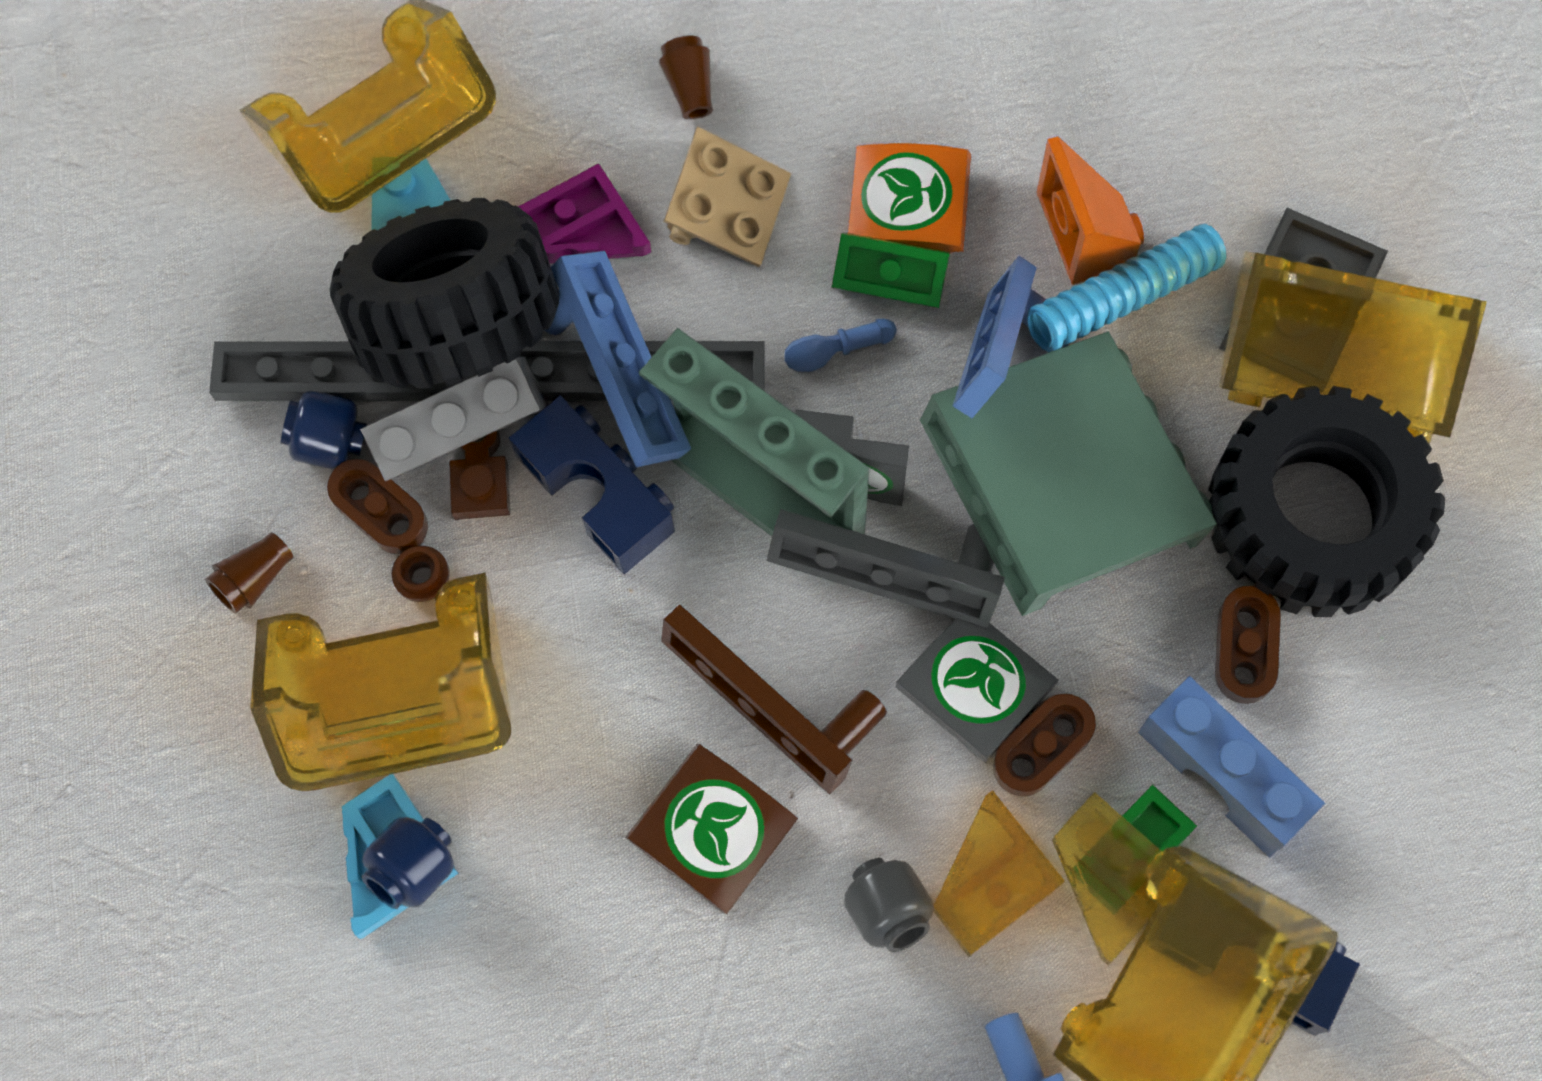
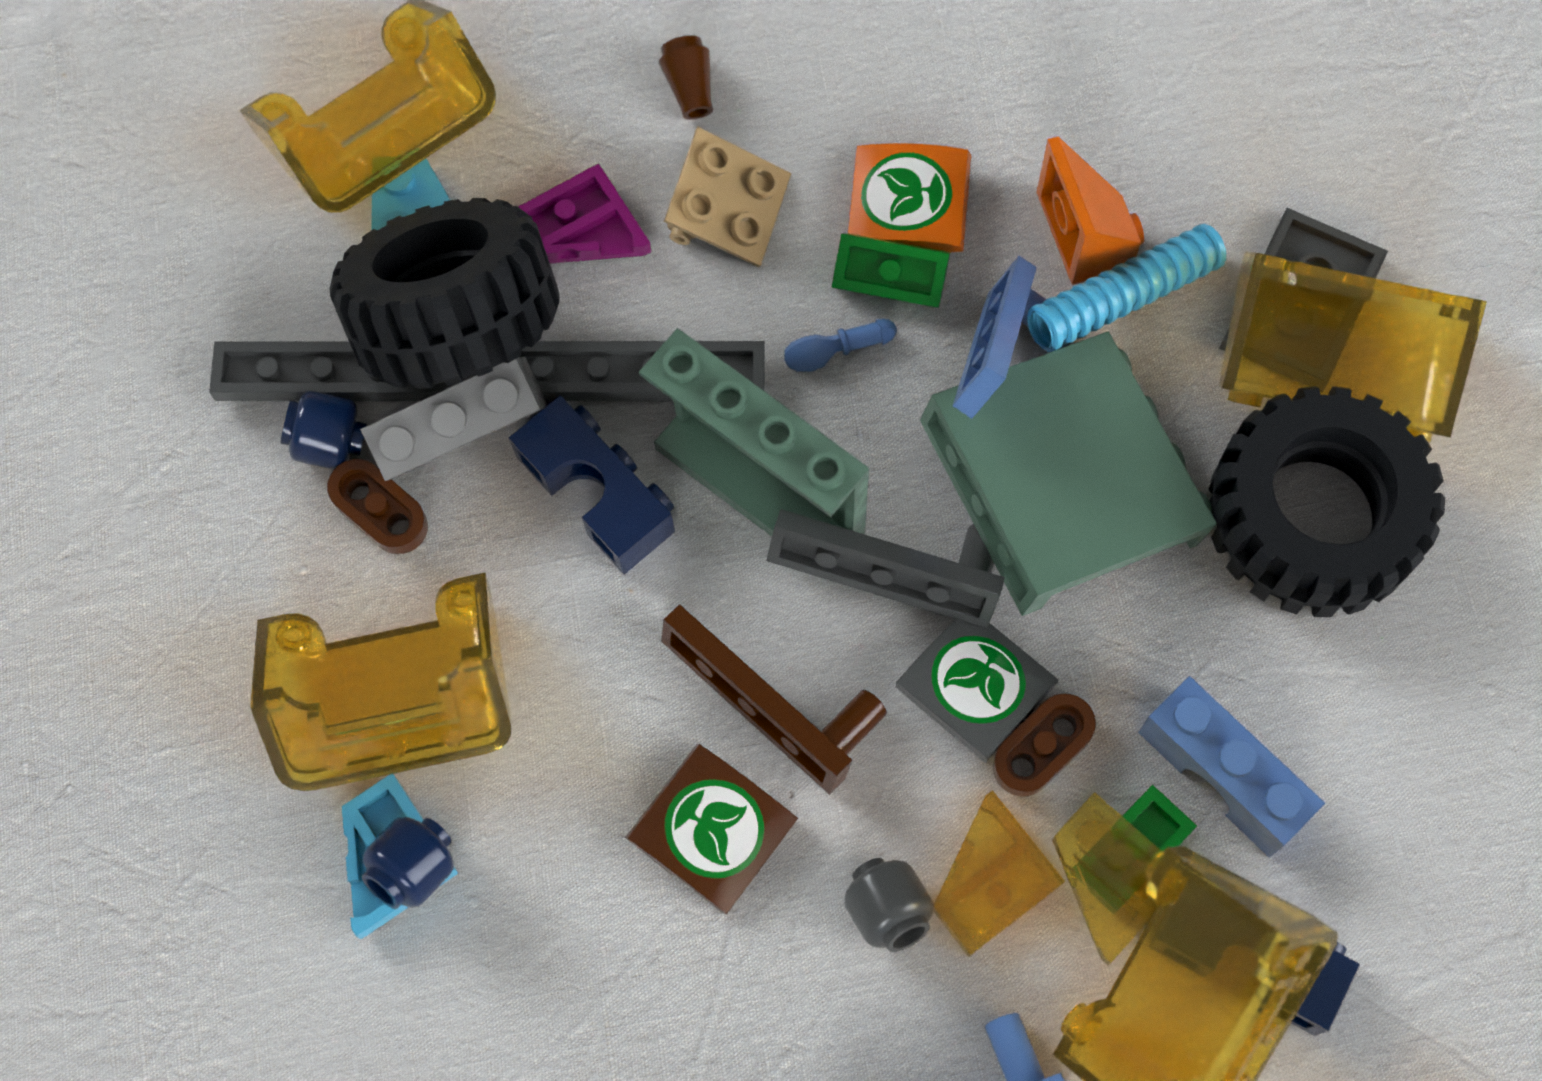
(248, 573): reddish brown cone -> none
(412, 560): reddish brown plate -> none
(480, 481): reddish brown plate -> none
(617, 352): medium blue piece -> none
(885, 460): dark grey slope -> none
(1248, 647): reddish brown plate -> none

